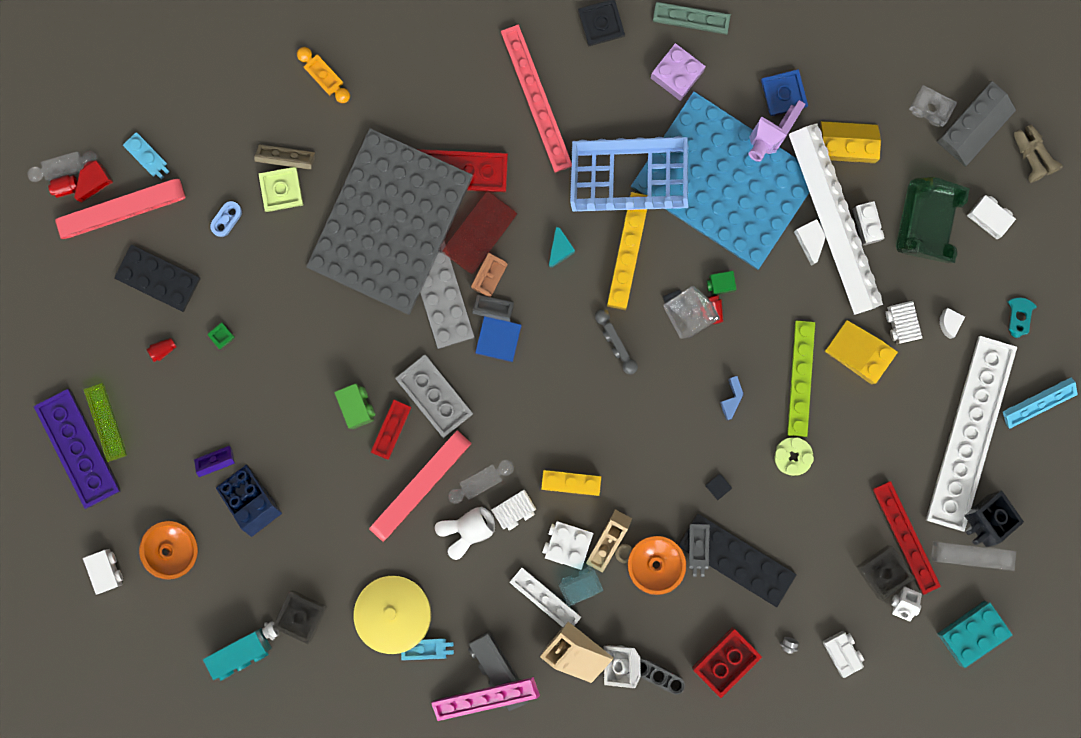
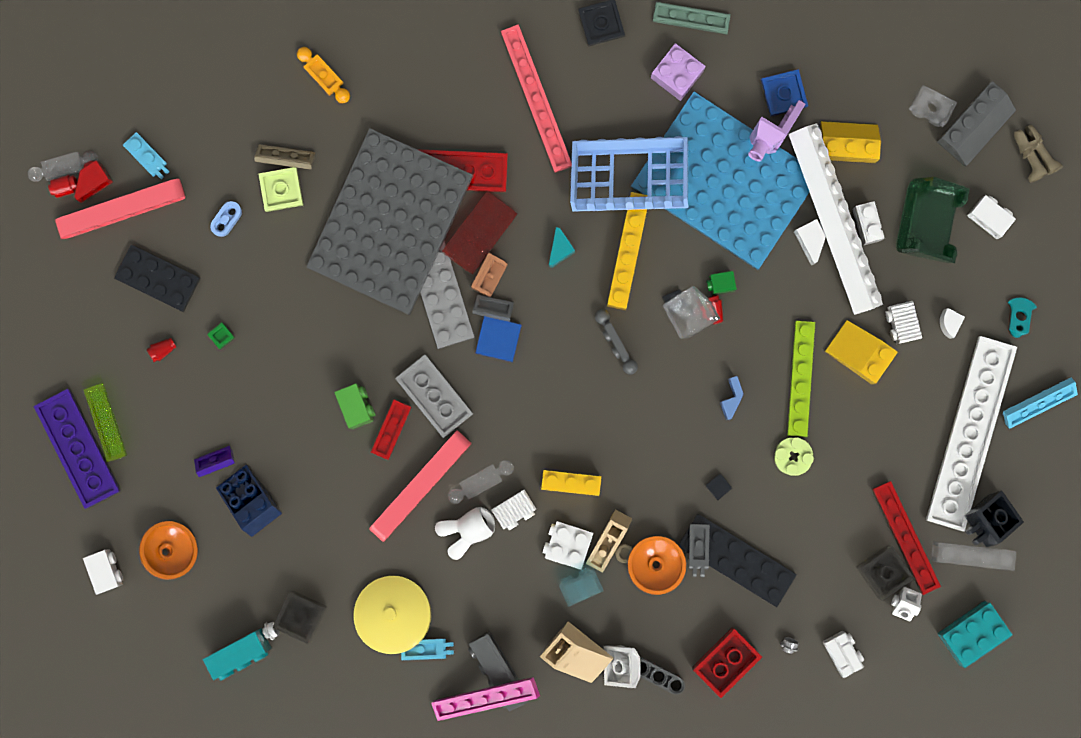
(544, 598): white plate -> none

